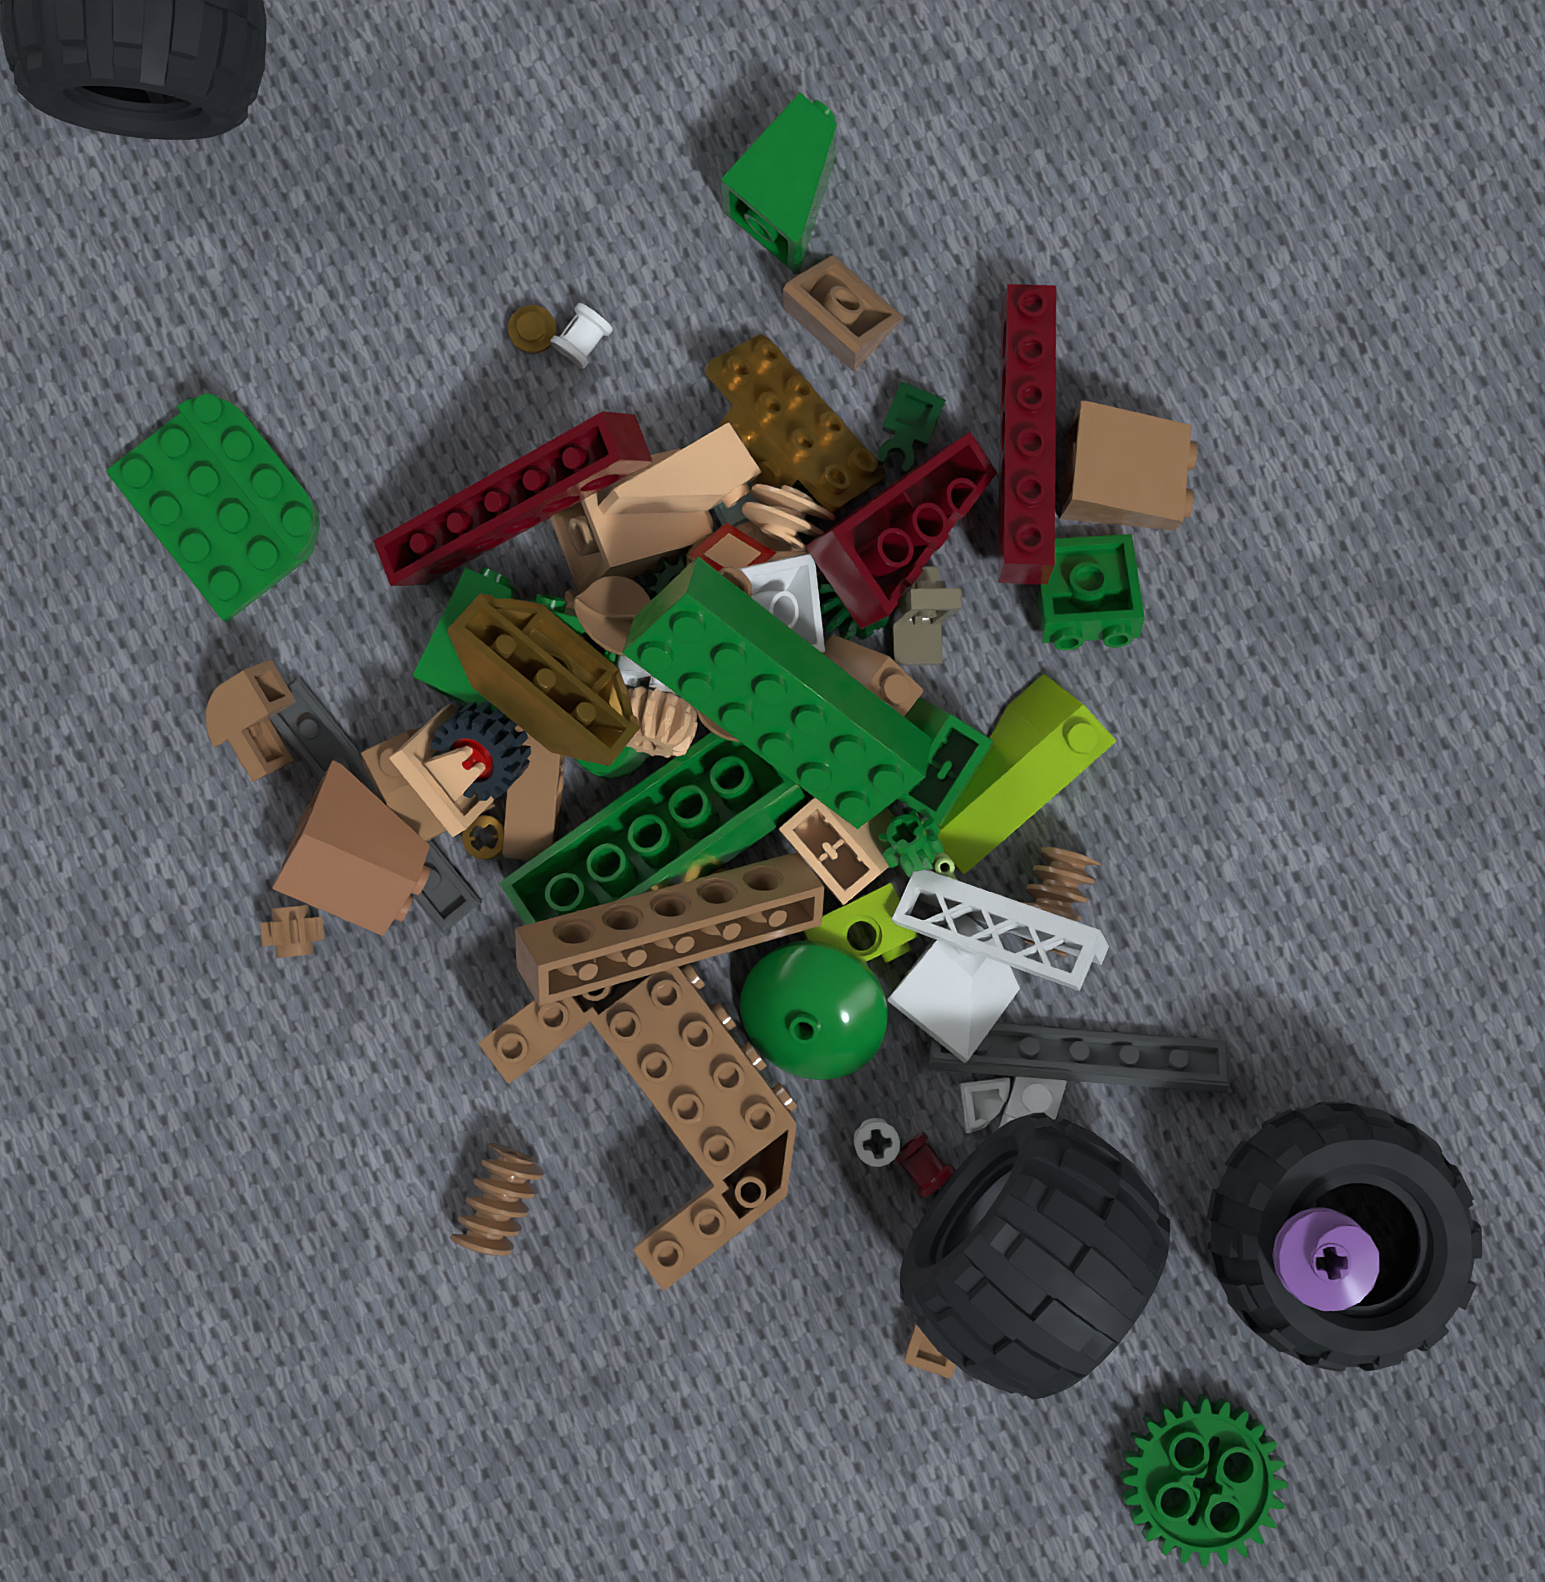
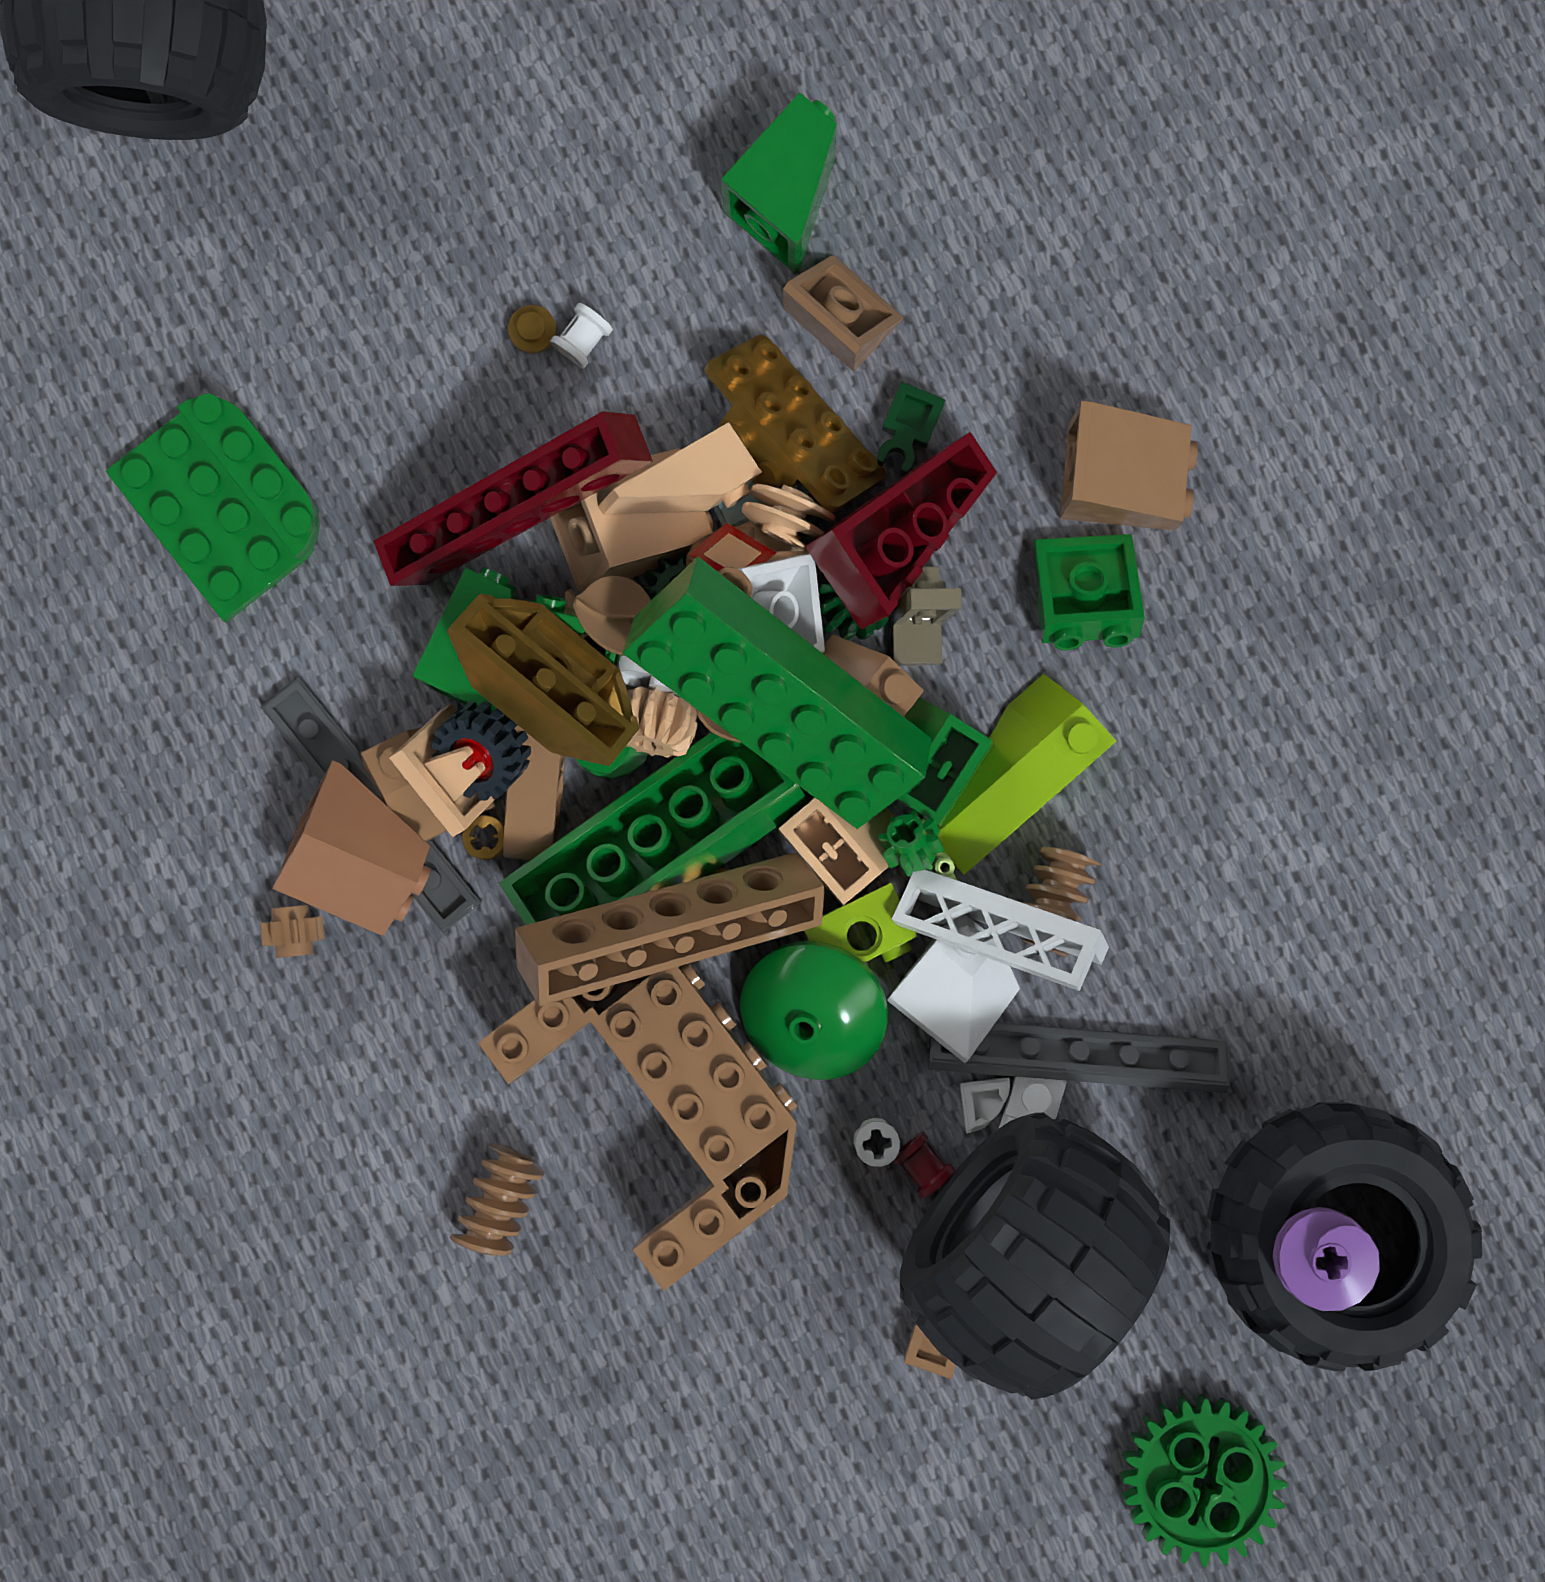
(242, 713): medium nougat brick -> none
(1027, 435): dark red brick -> none

